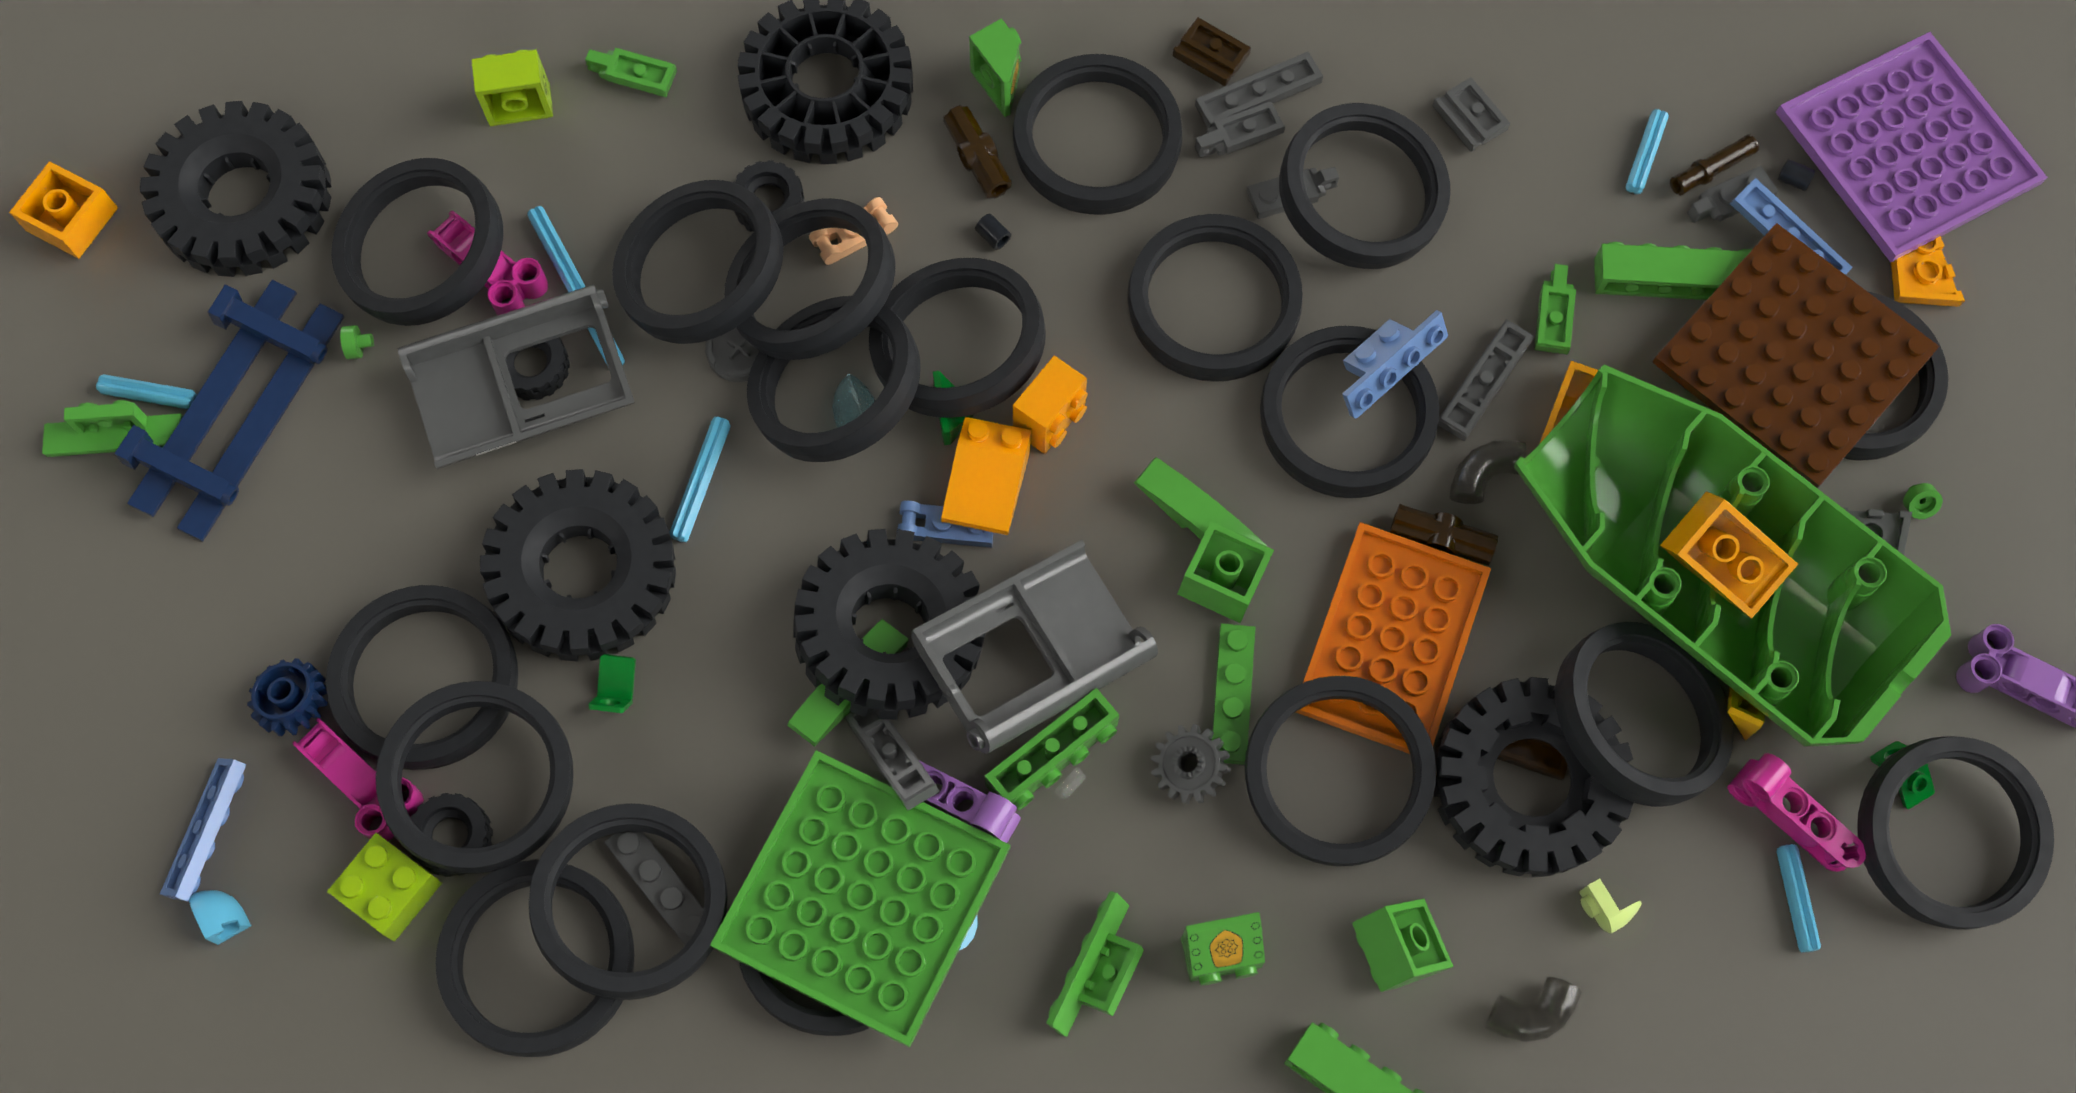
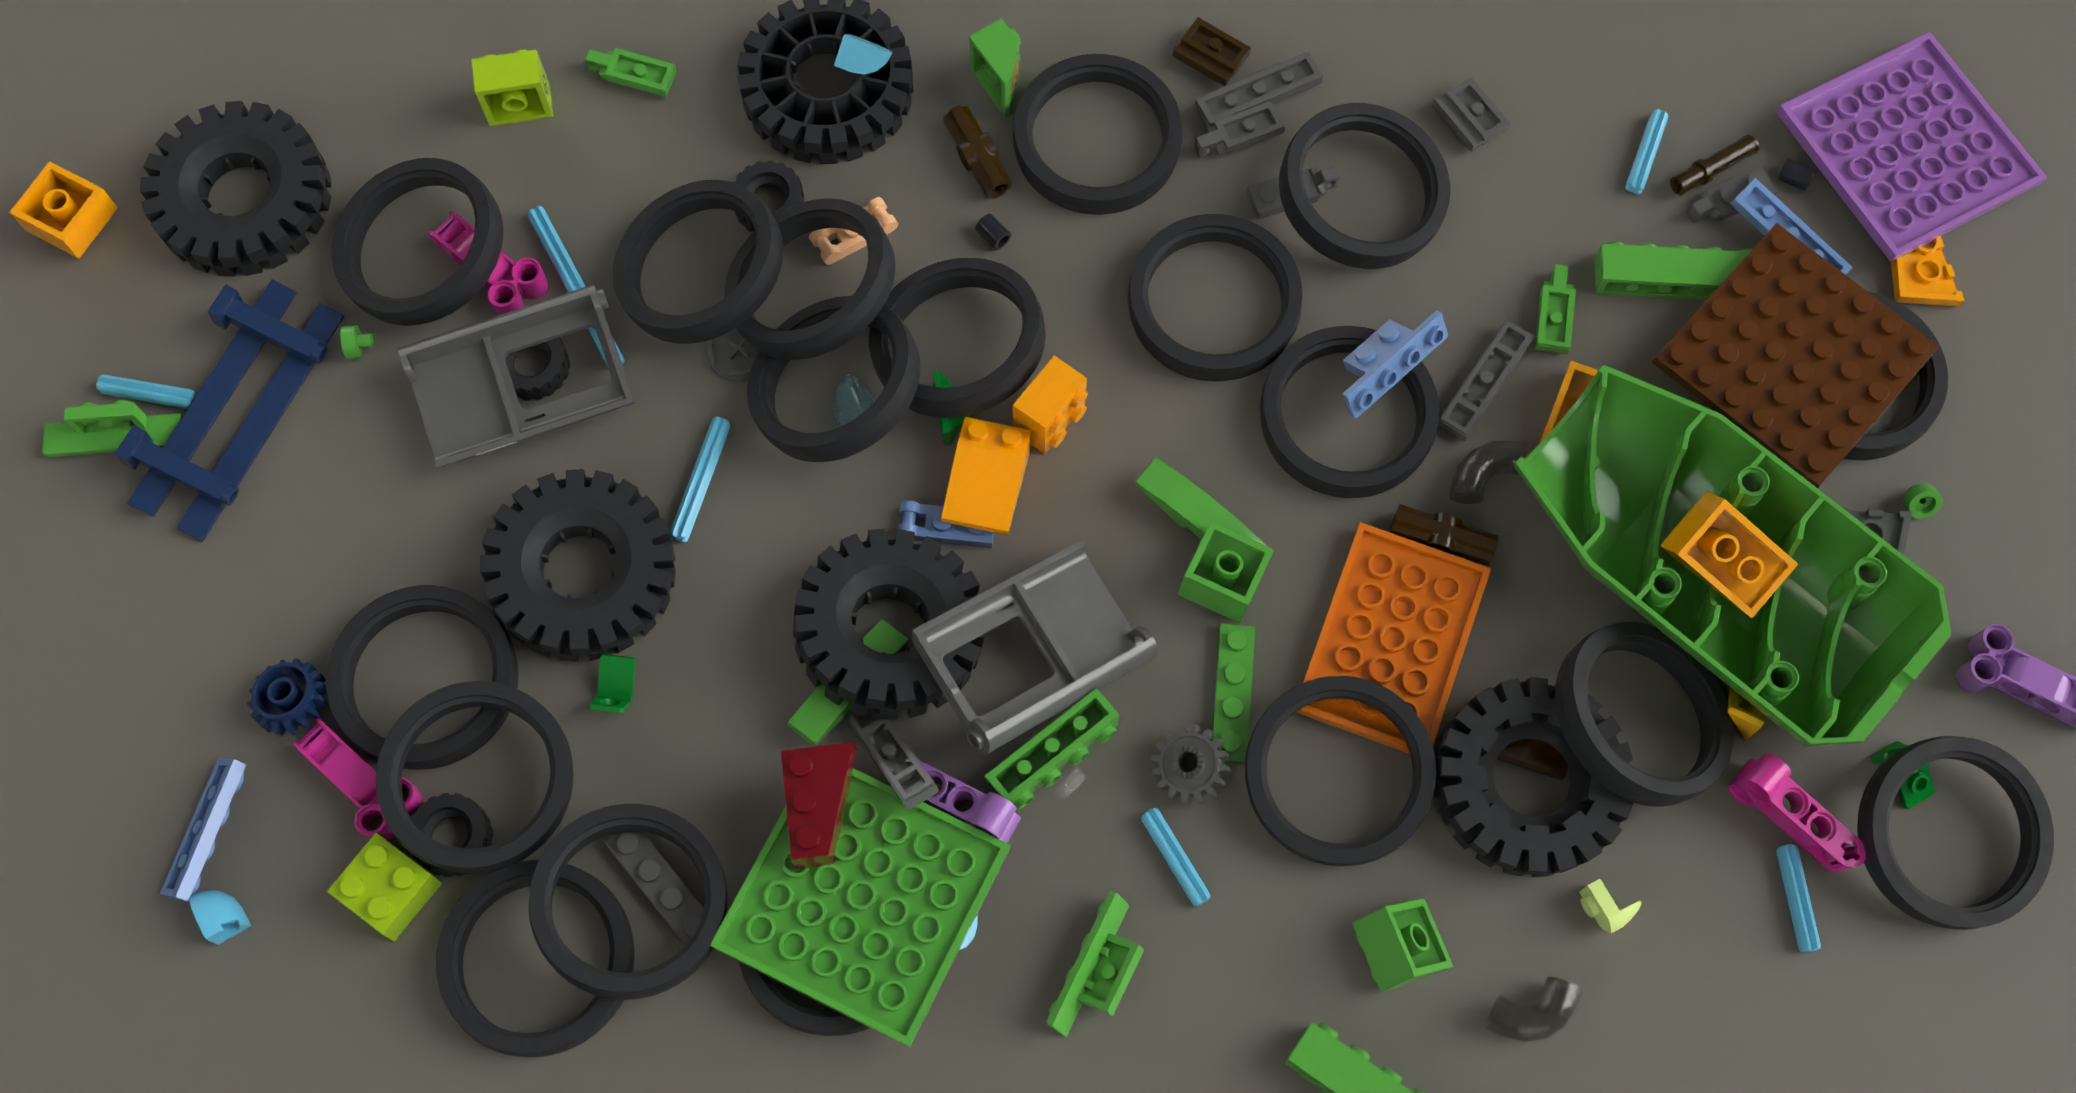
(815, 799): none -> dark red wedge
(861, 55): none -> medium azure brick
(1175, 857): none -> medium azure axle
(1224, 948): bright green slope -> none

